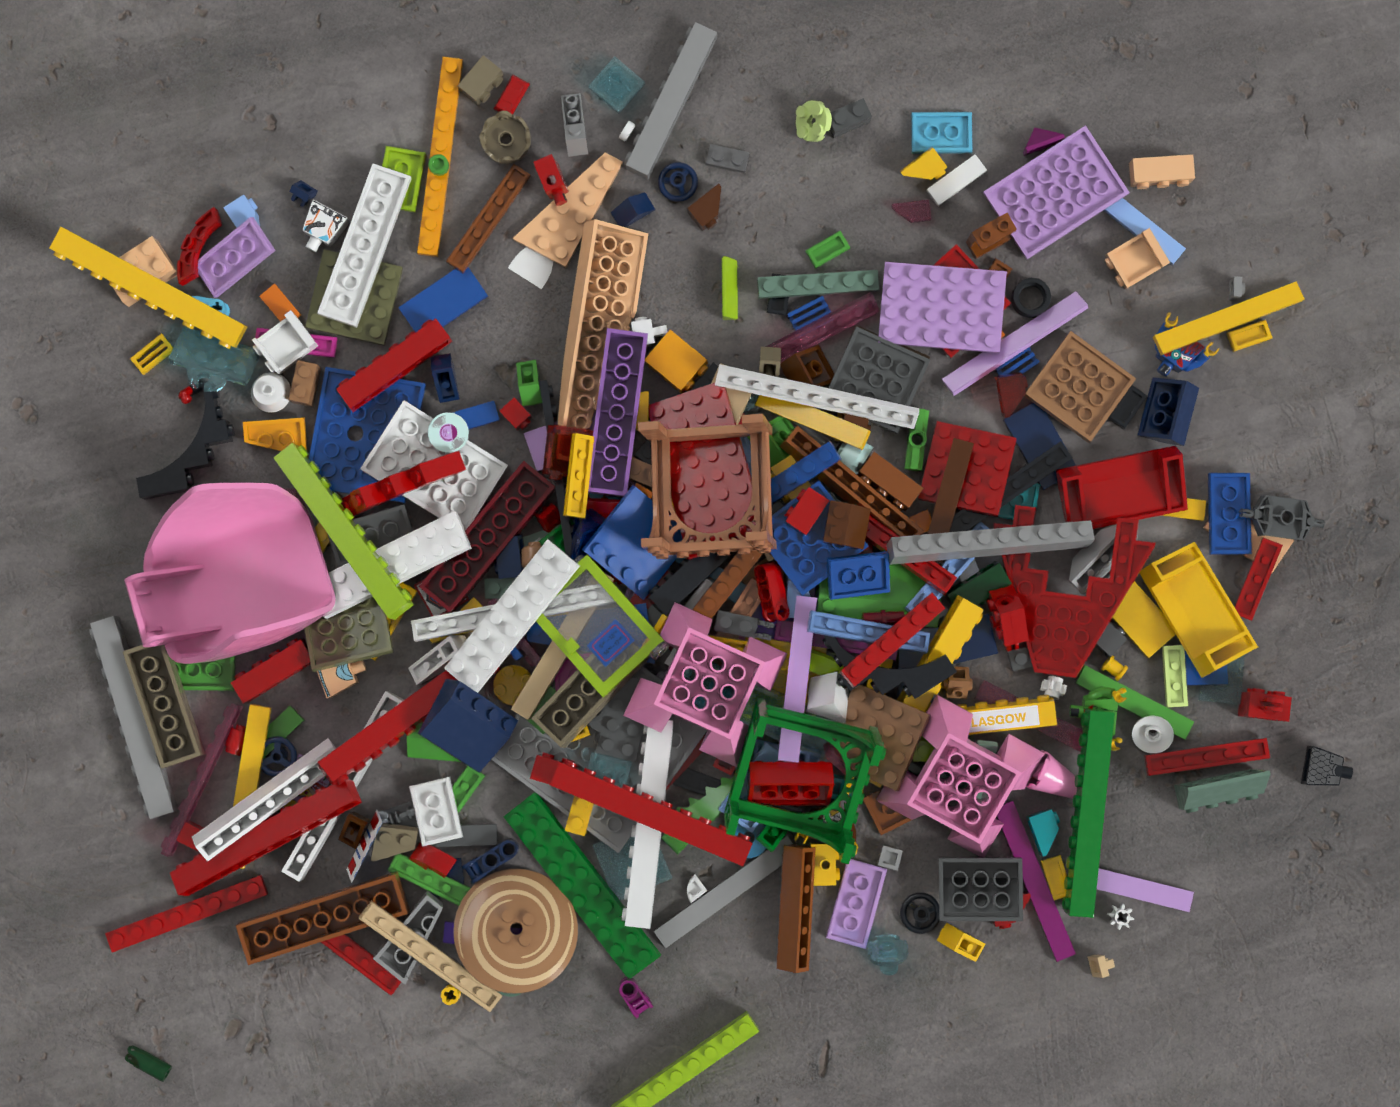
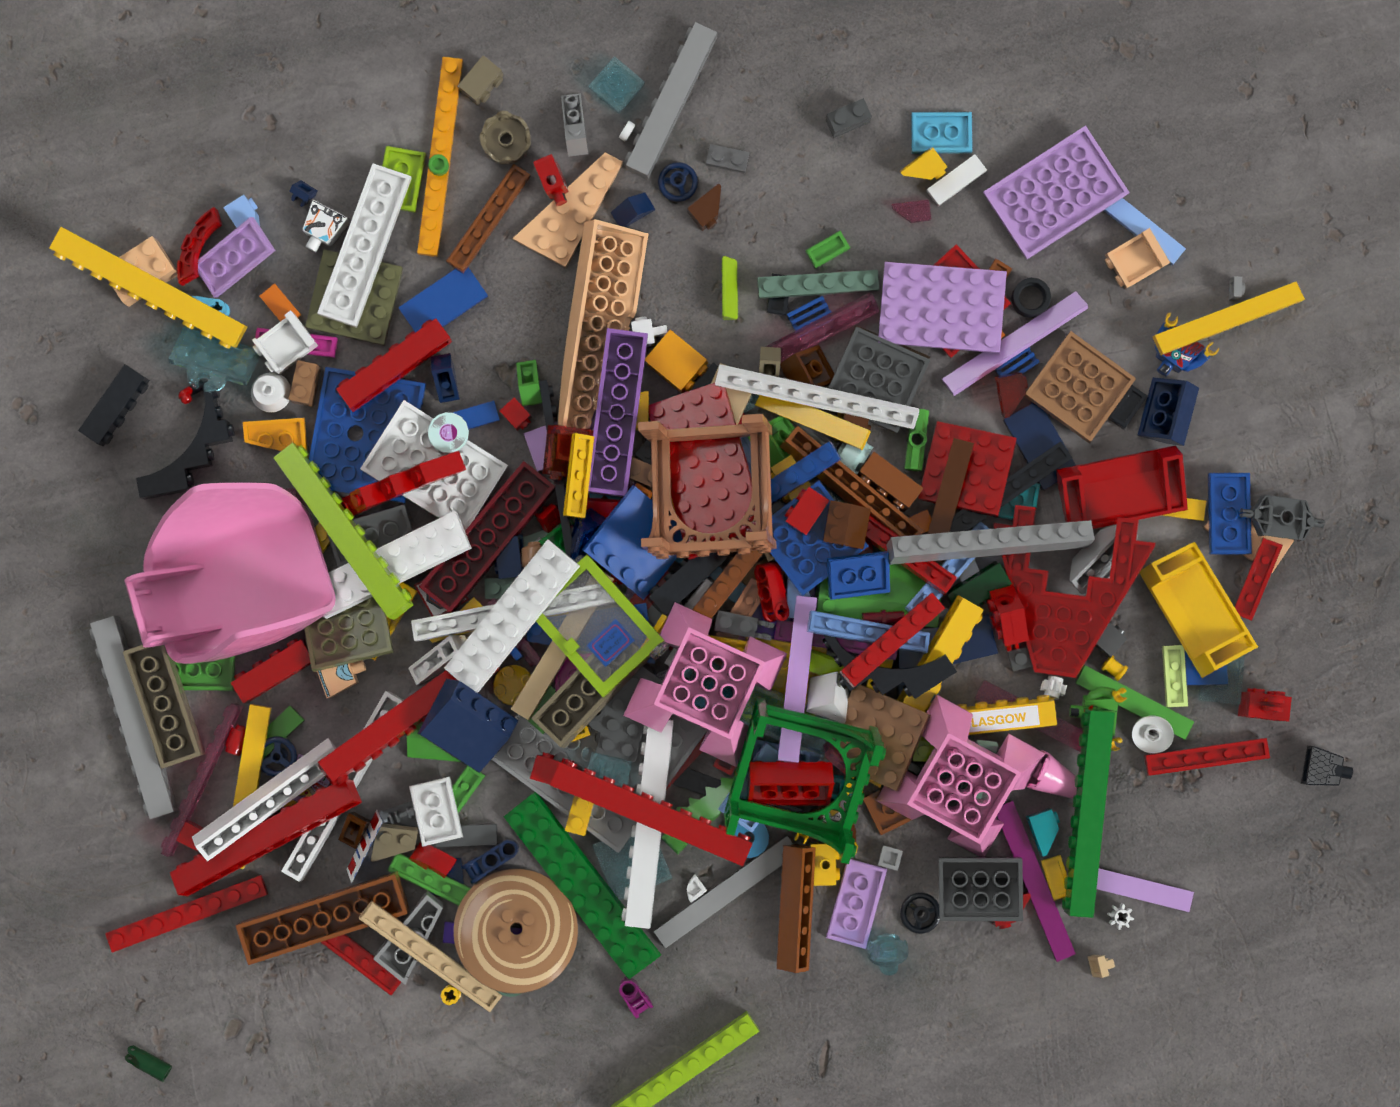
(114, 405): none -> black brick
(158, 359): yellow tile -> none
(512, 95): red tile -> none
(532, 267): white sticker -> none
(771, 837): green slope -> none
(804, 126): yellowish green plate -> none
(958, 684): medium nougat brick -> none
(960, 942): yellow slope -> none
(991, 235): dark orange panel -> none
(1042, 139): magenta slope -> none
(1143, 621): yellow tile -> none
(1161, 171): light nougat brick -> none
(1221, 788): sand green slope -> none
(1249, 335): yellow tile -> none

